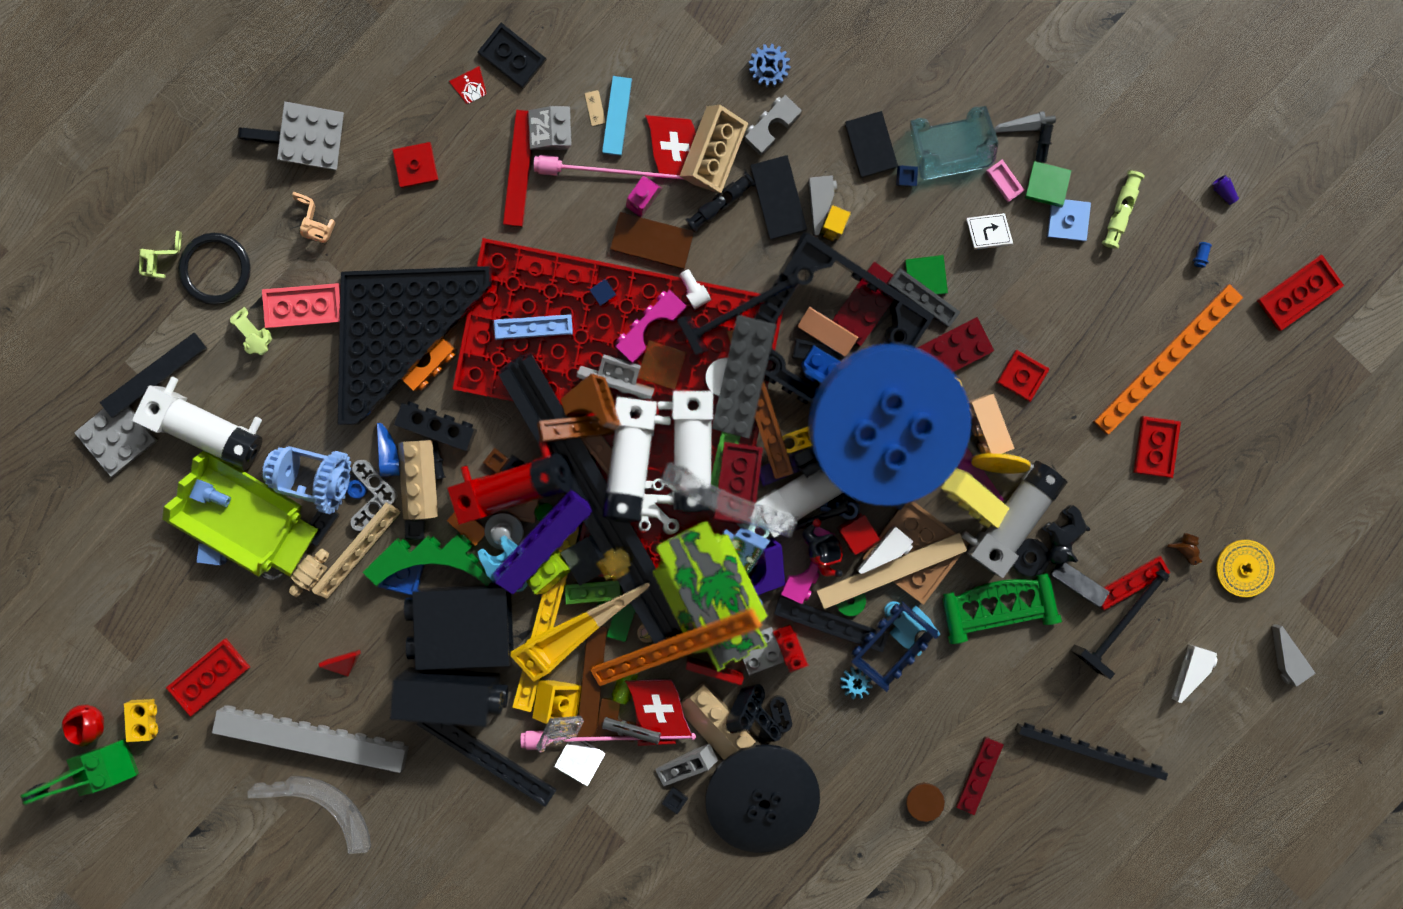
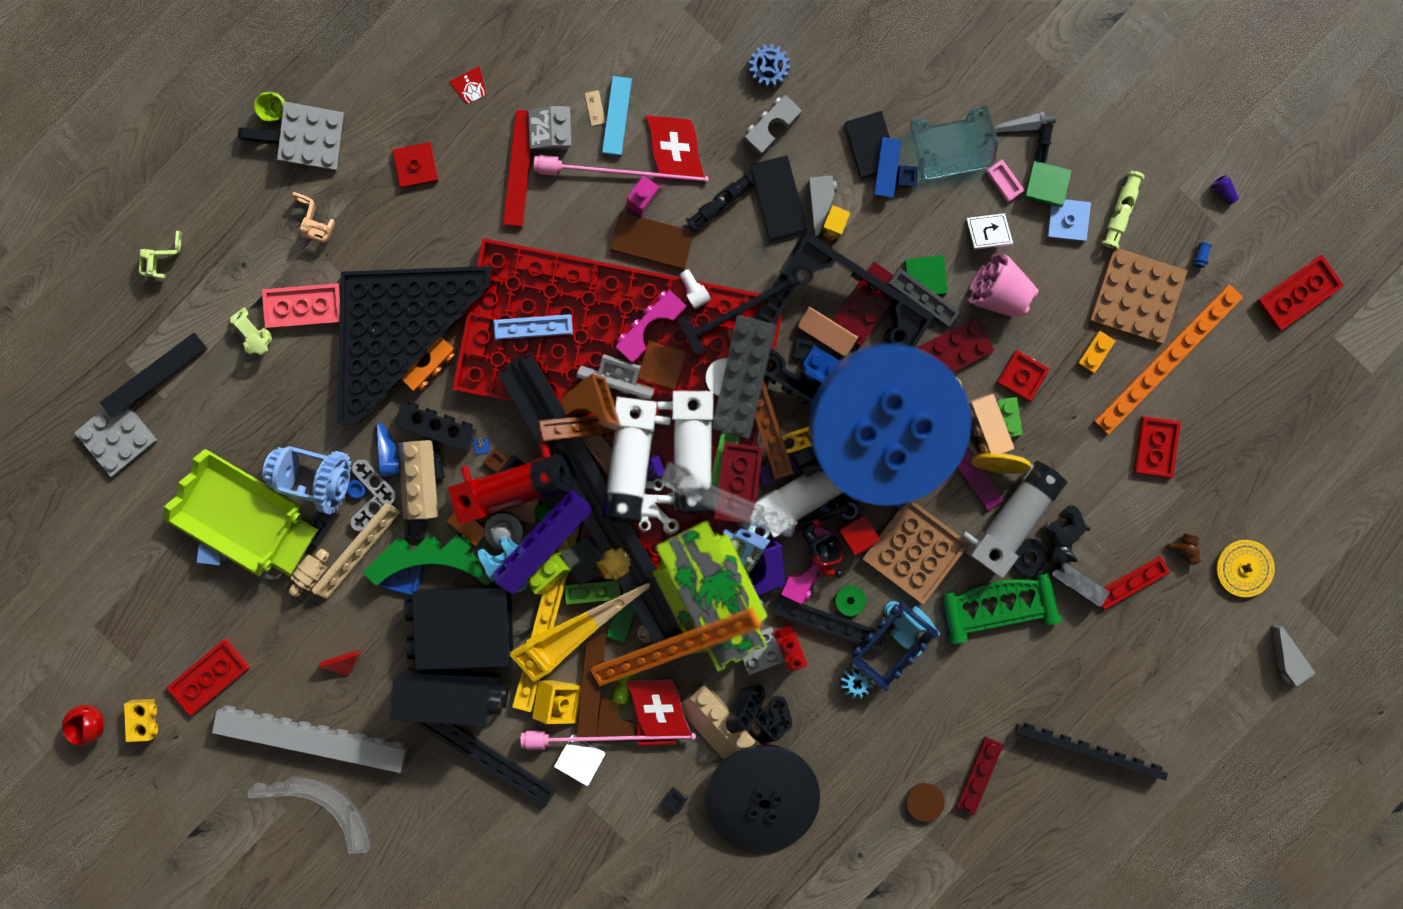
(91, 771): green slope -> none
(170, 413): white piece -> none
(205, 493): medium blue pin -> none
(214, 299): black wedge -> none
(269, 106): none -> lime hair
(481, 446): none -> blue sticker
(512, 55): black tile -> none
(559, 730): clear wing -> none
(603, 292): dark blue tile -> none
(610, 724): dark grey pin -> none
(655, 468): none -> dark purple bracket
(687, 765): light grey slope -> none
(709, 669): red tile -> none
(714, 148): tan slope -> none
(887, 167): none -> blue tile
(890, 547): white slope -> none
(891, 570): tan tile -> none
(975, 498): light yellow brick -> none
(1002, 287): none -> bright pink cone
(1011, 416): none -> bright green plate
(1094, 659): black tile -> none
(1096, 352): none -> light orange plate
(1138, 295): none -> medium nougat plate
(1195, 668): white slope -> none

